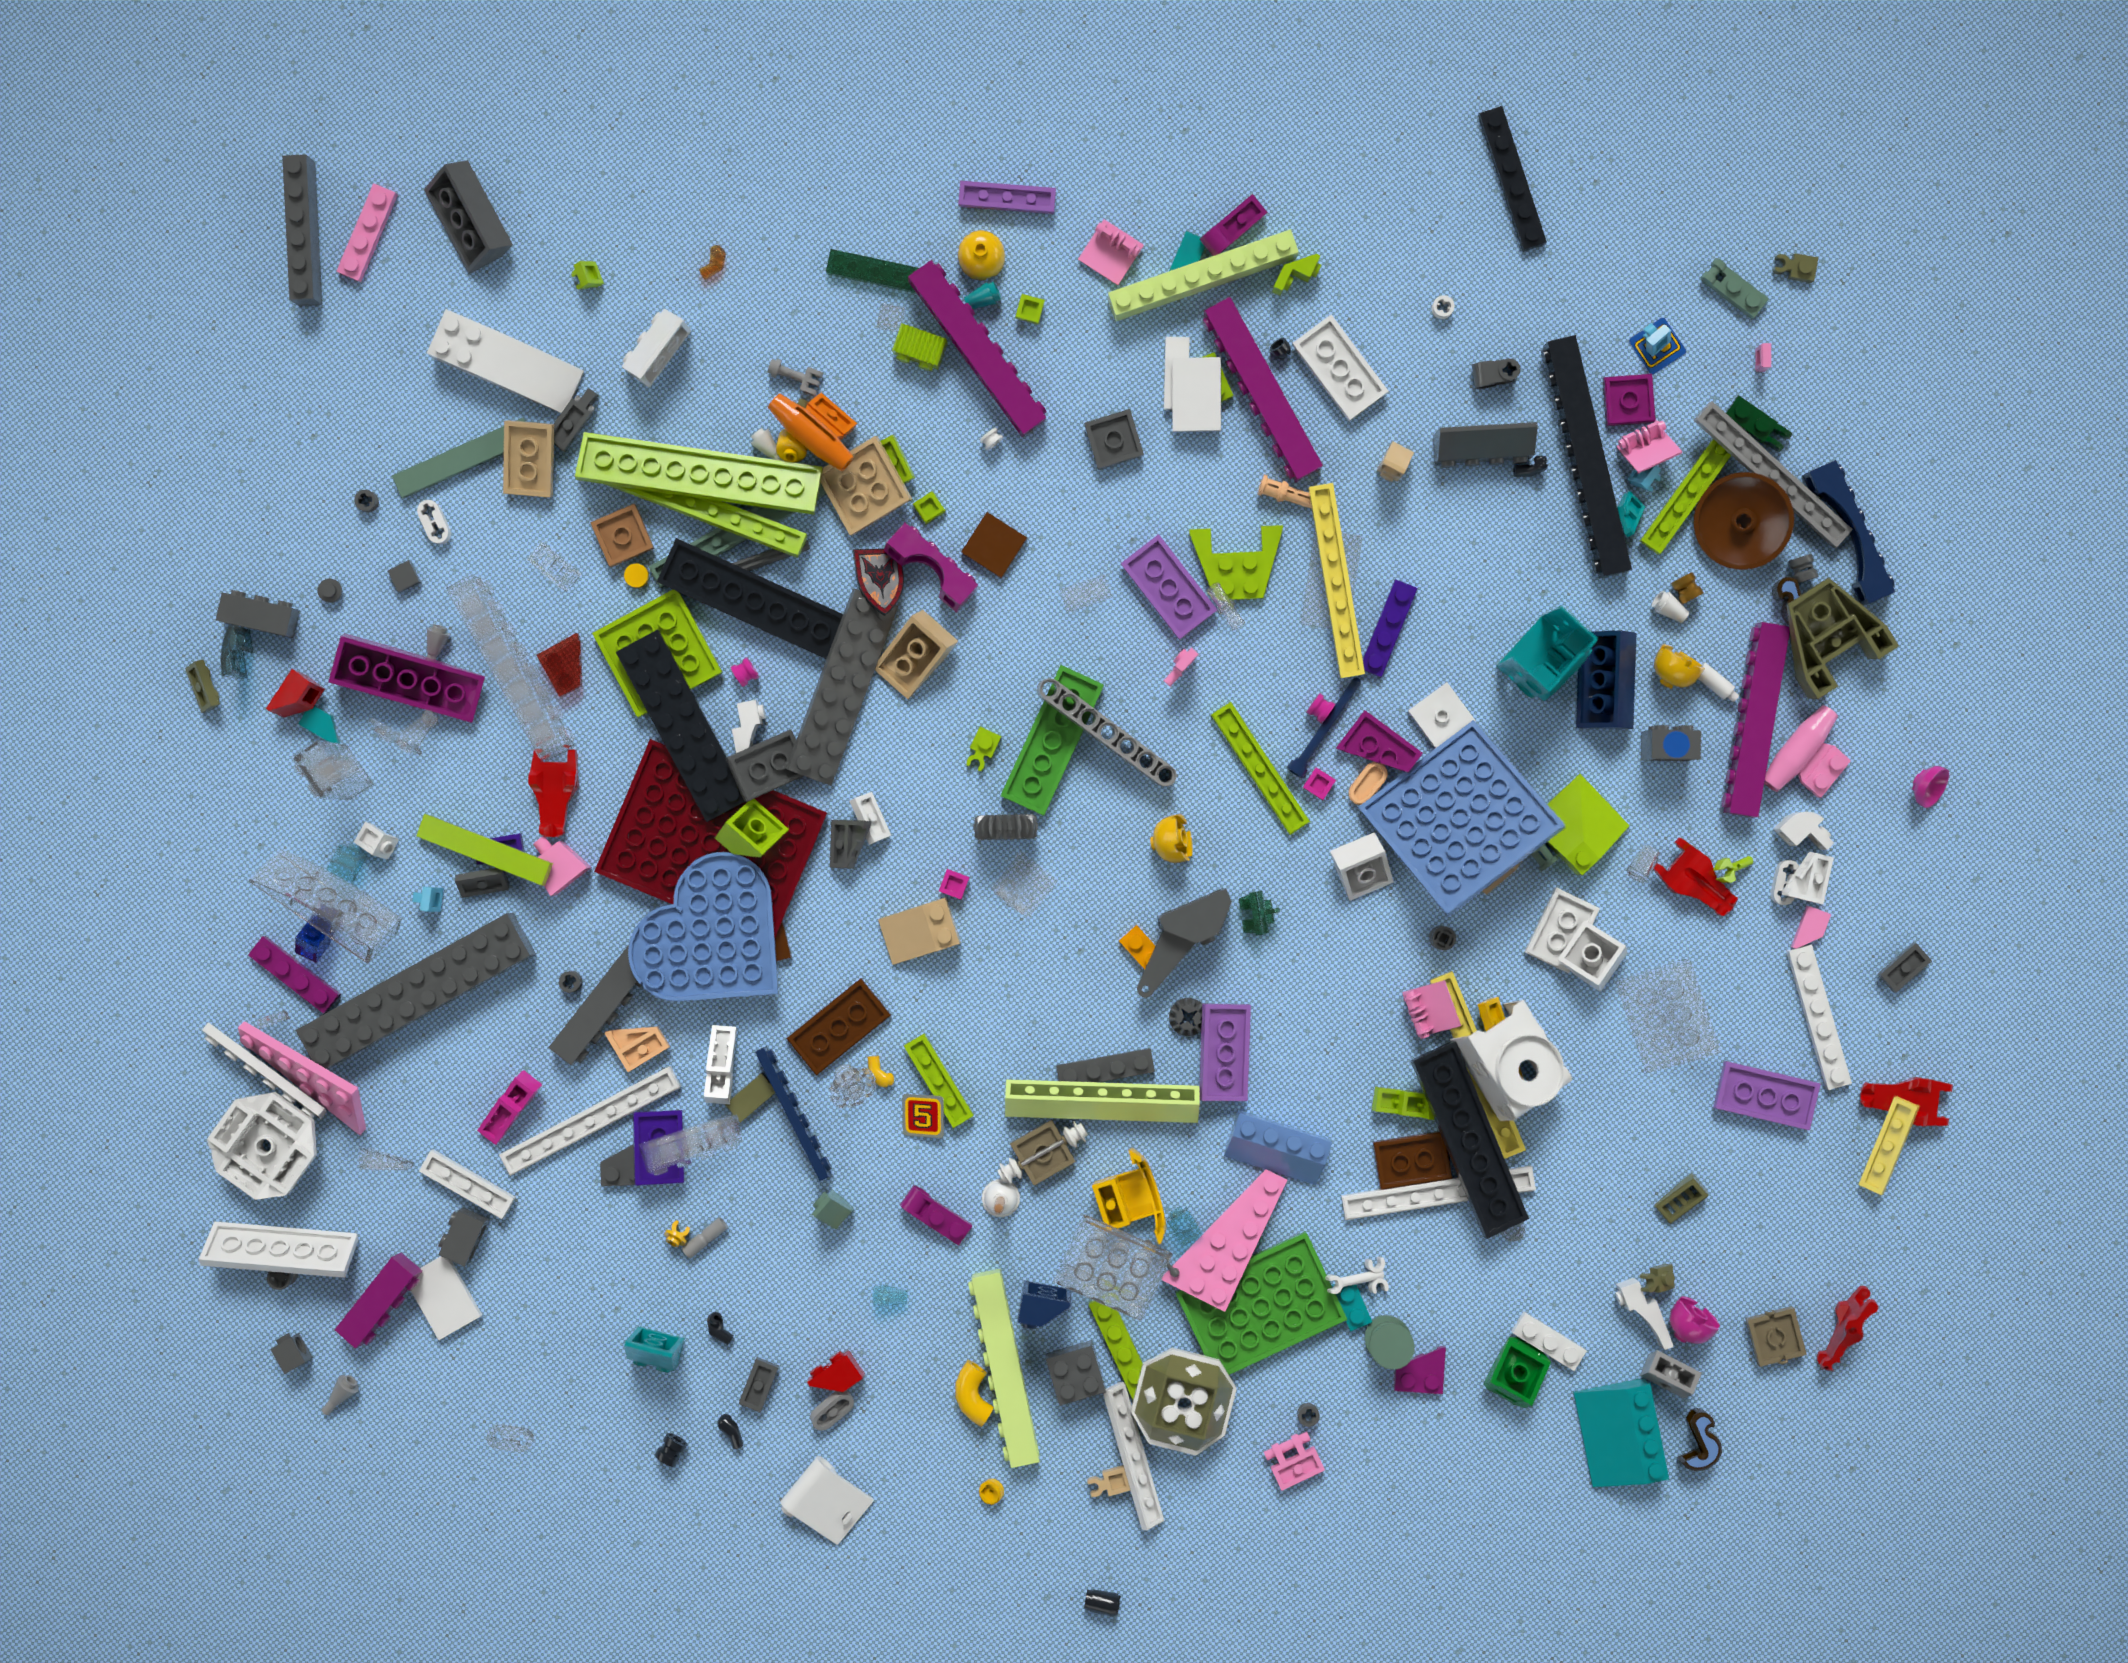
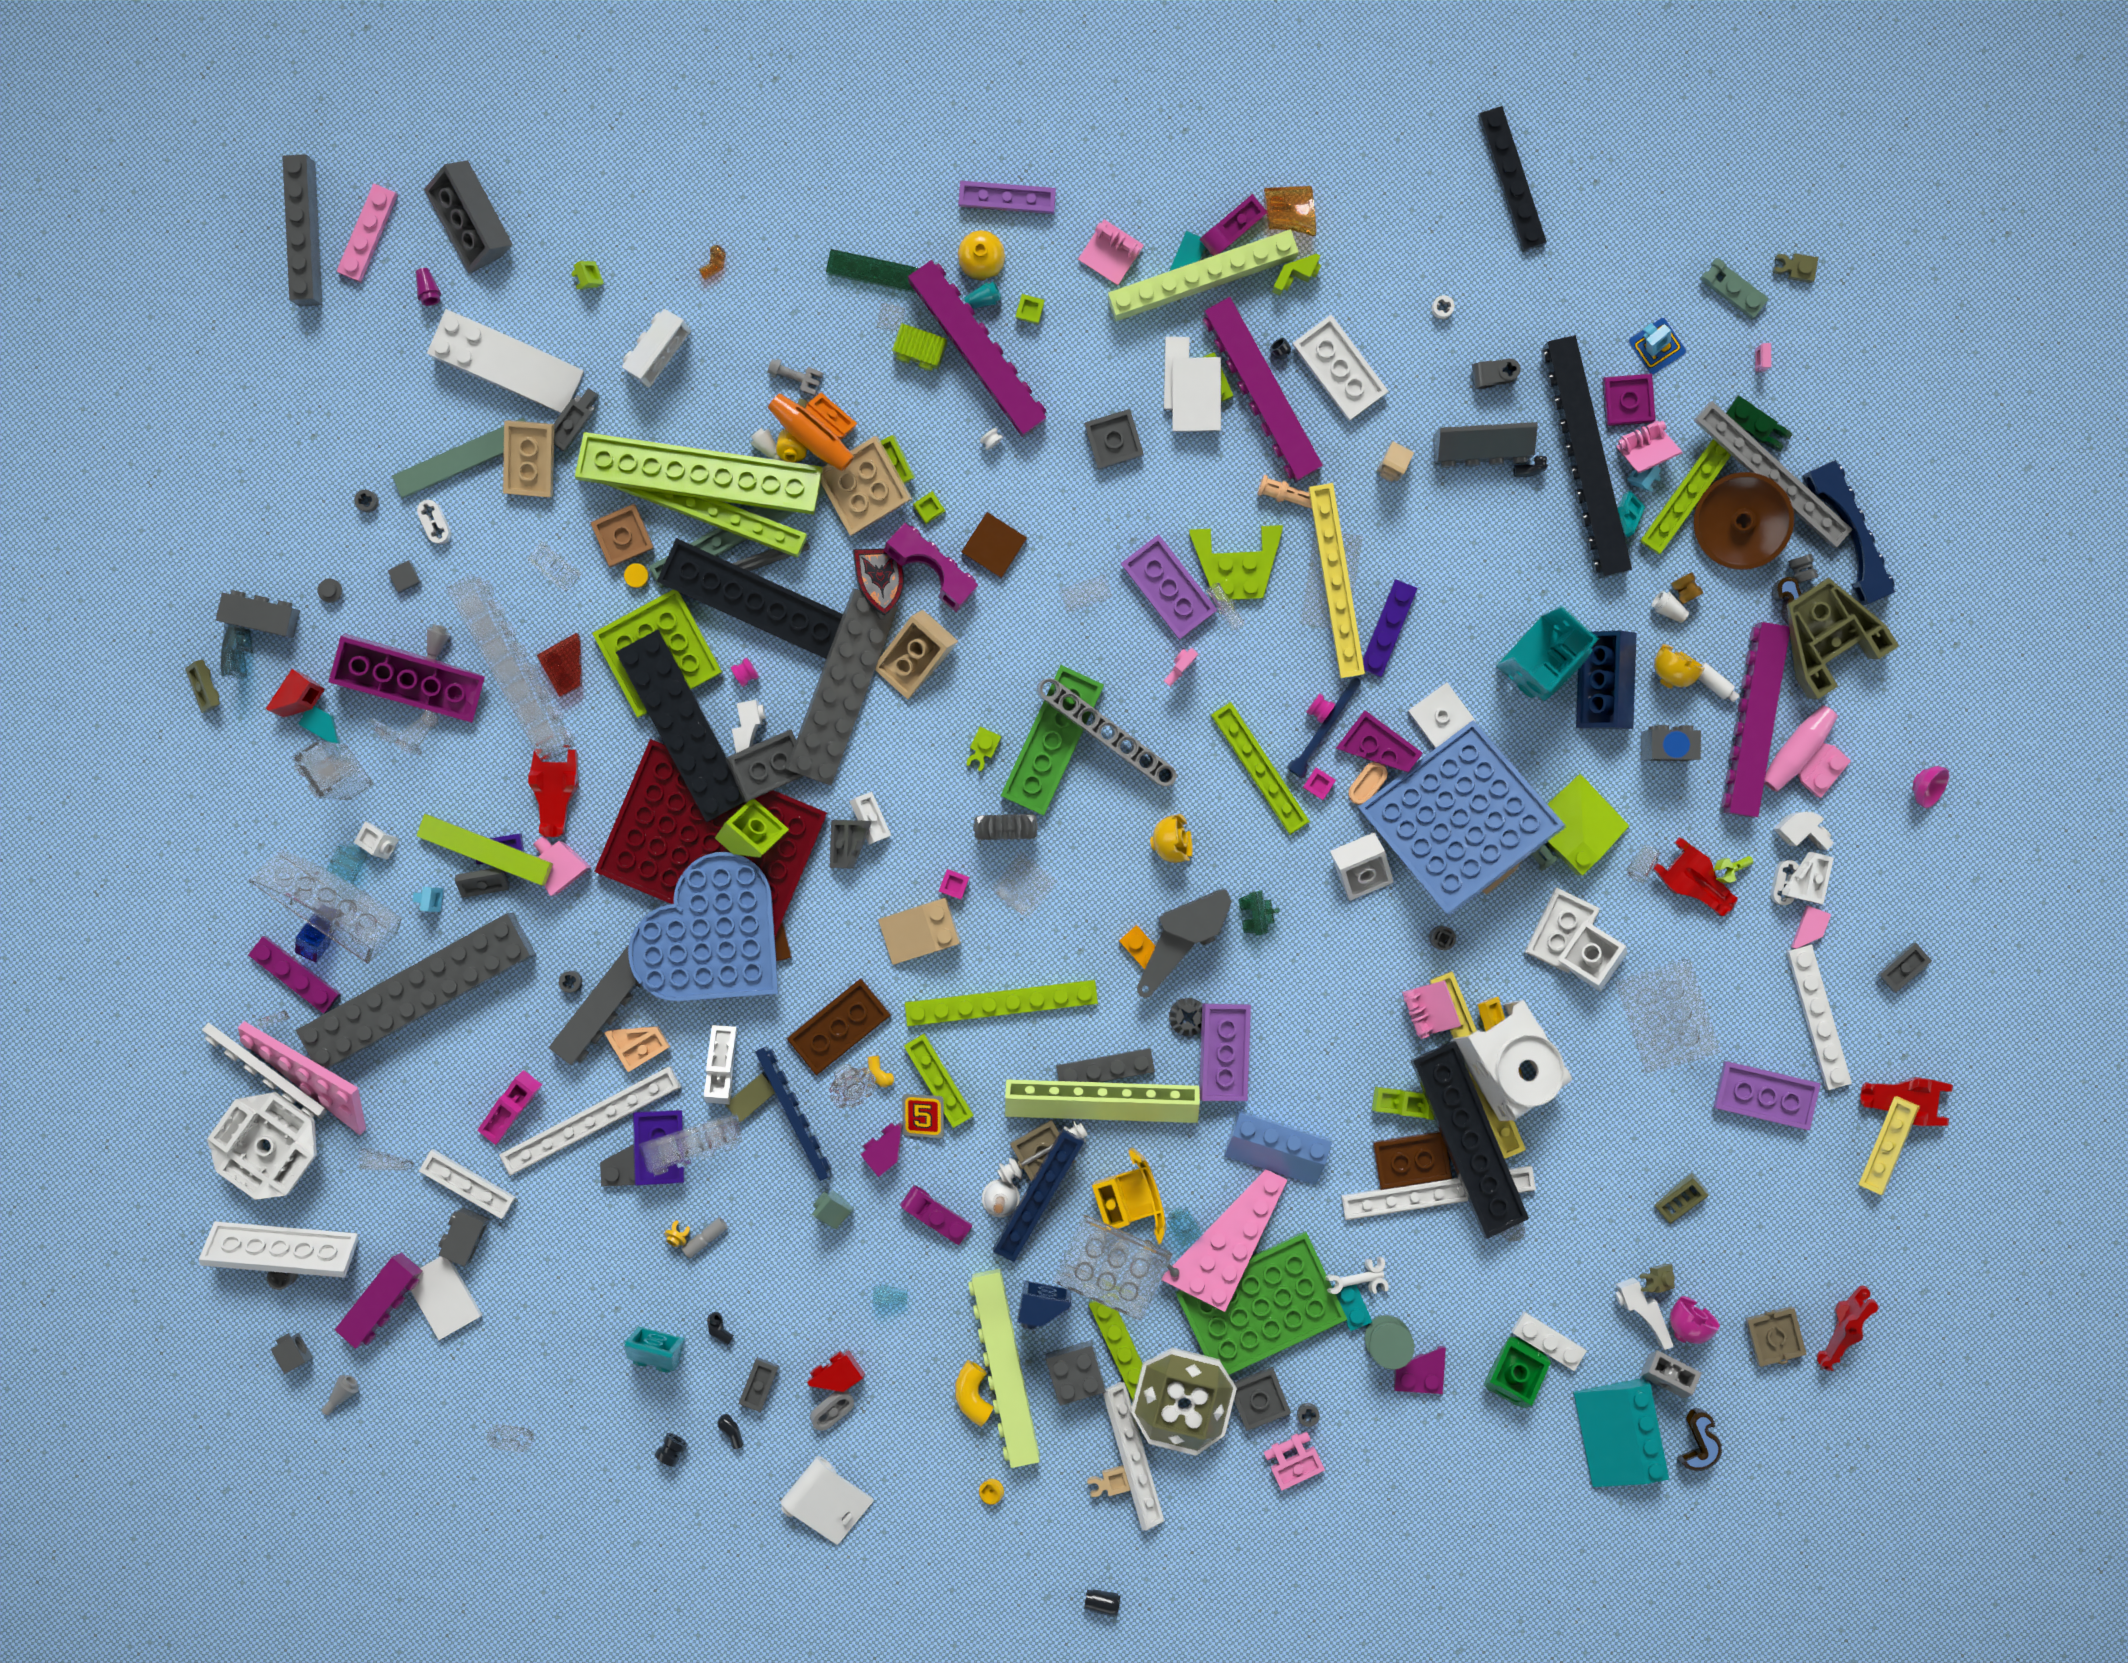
(427, 288): none -> magenta cone
(885, 1151): none -> magenta slope
(1001, 1002): none -> lime plate
(1038, 1195): none -> dark blue plate
(1260, 1399): none -> dark grey plate
(1291, 209): none -> clear orange plate

